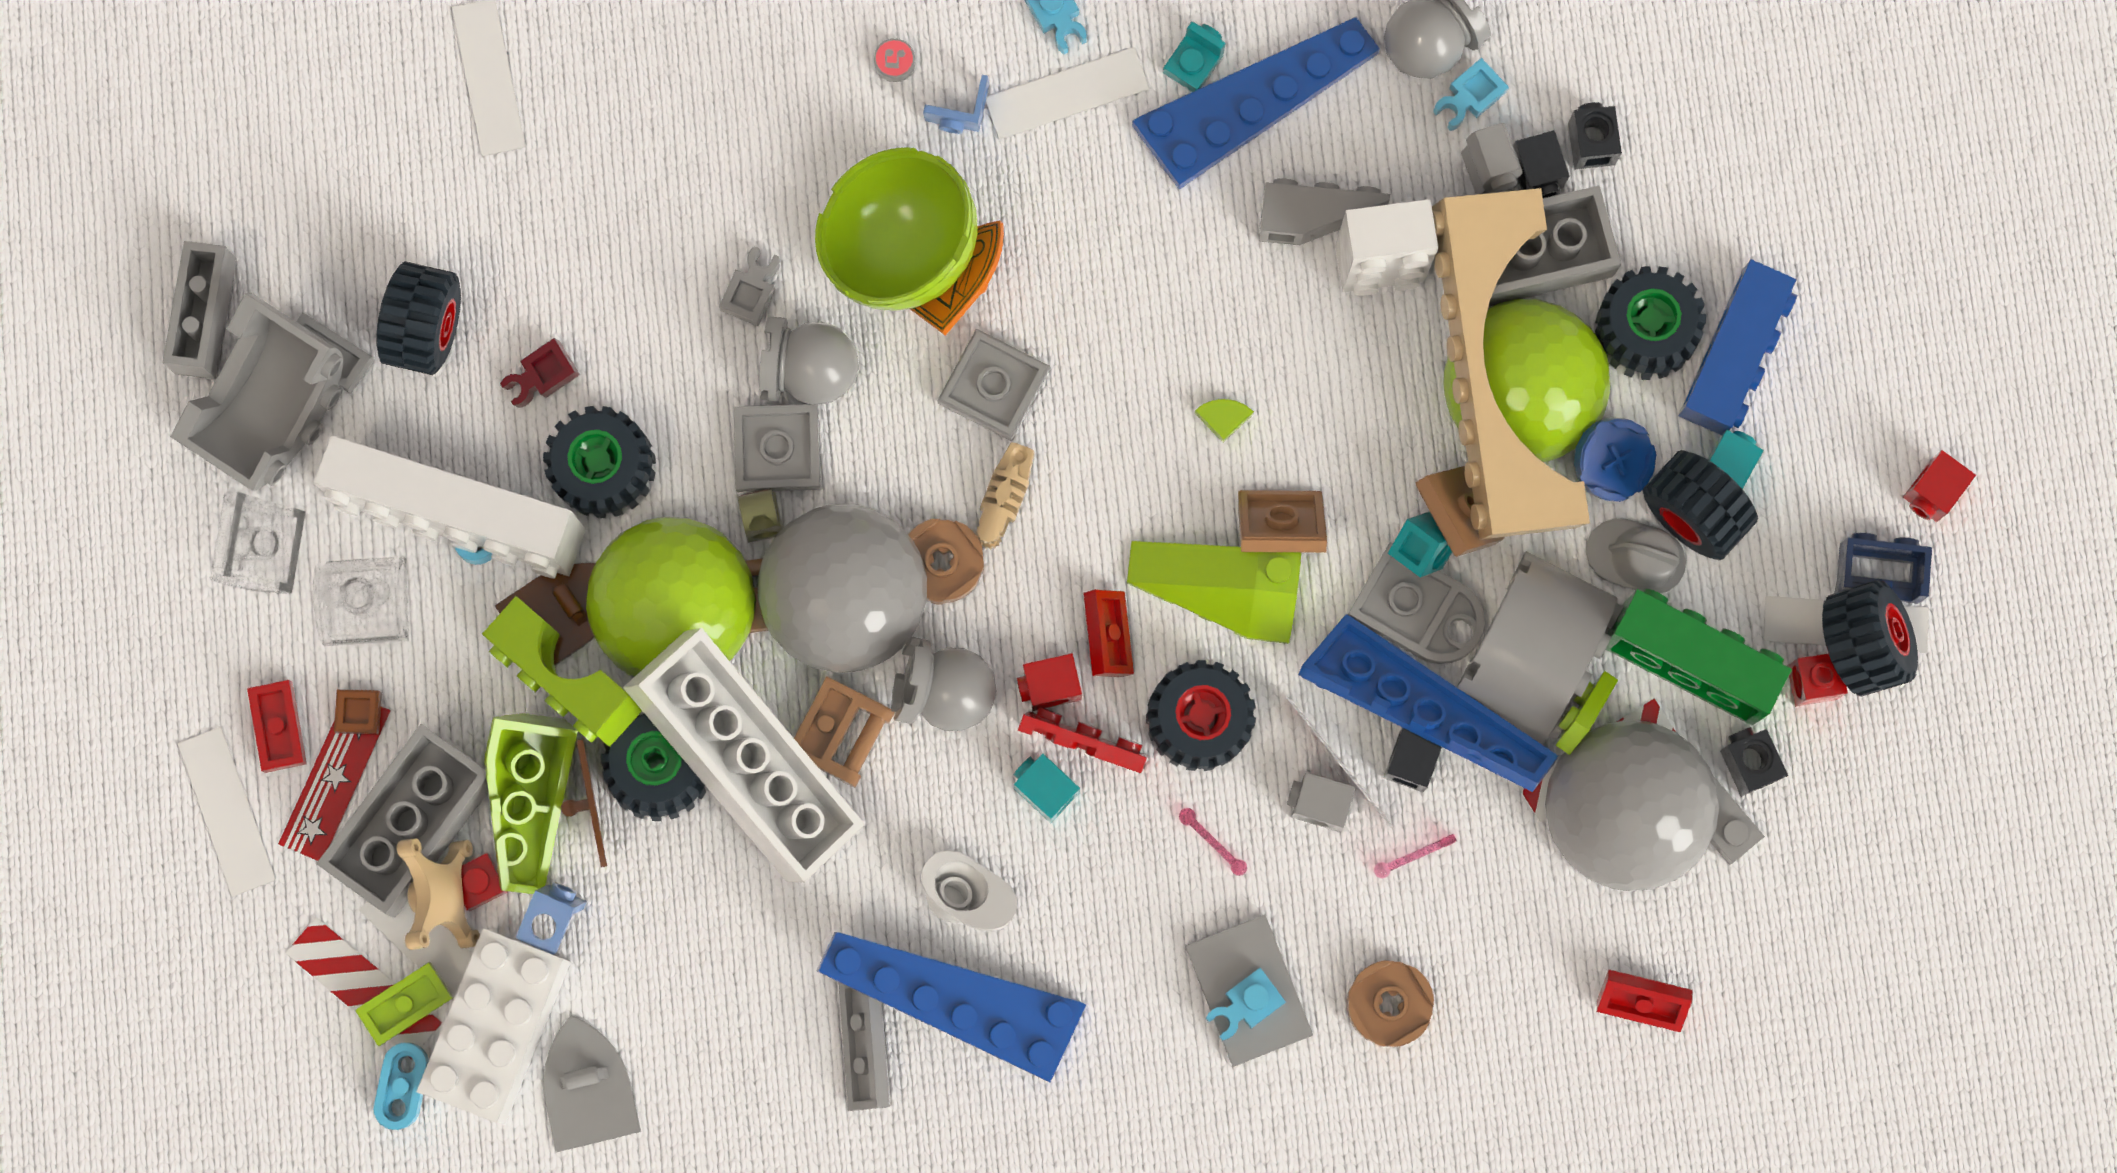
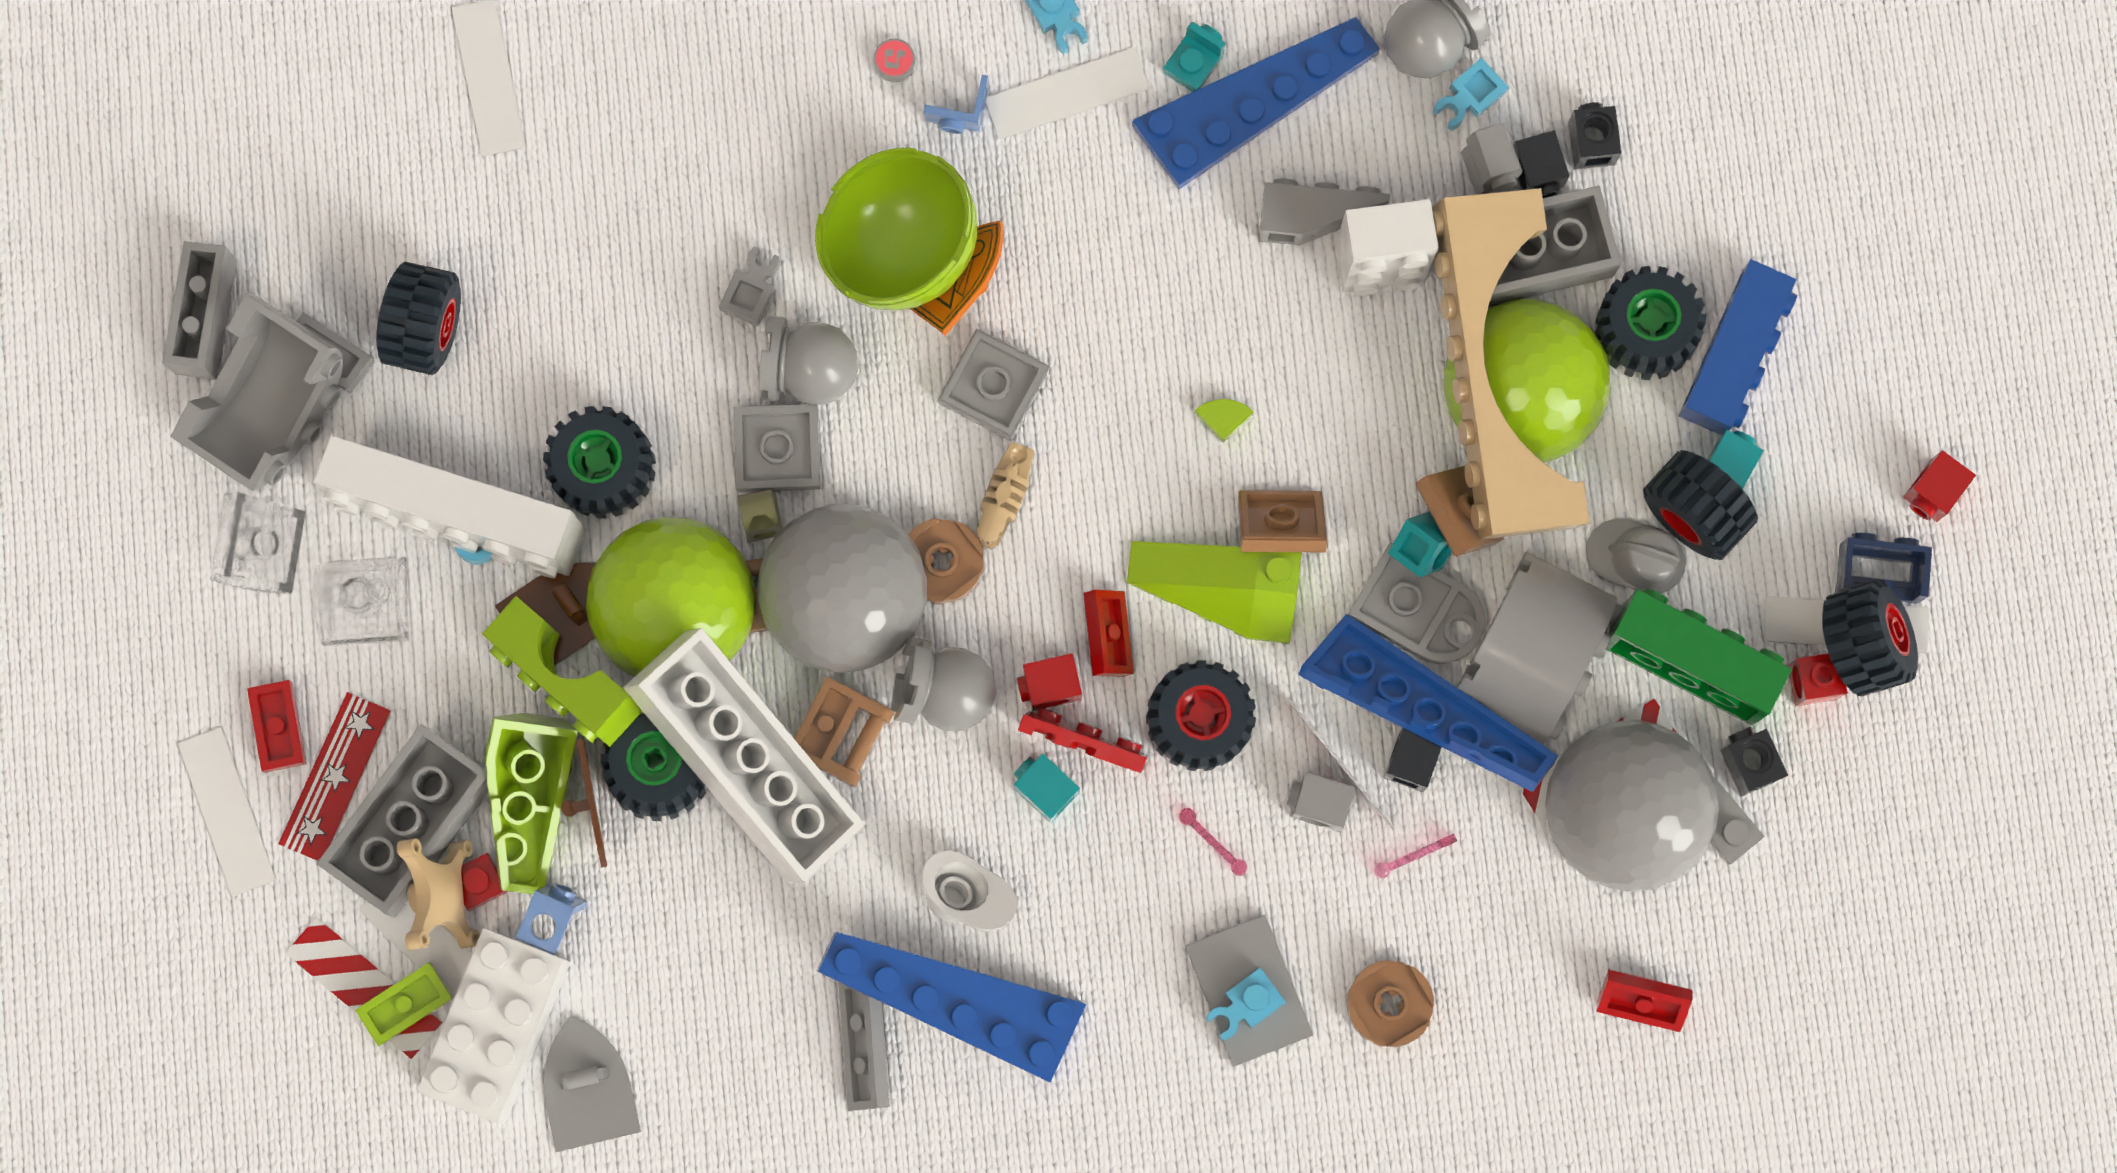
(357, 712): dark orange tile -> none
(400, 1085): medium azure plate -> none
(546, 371): dark red plate -> none
(1579, 720): lime plate -> none
(1614, 459): blue tile -> none

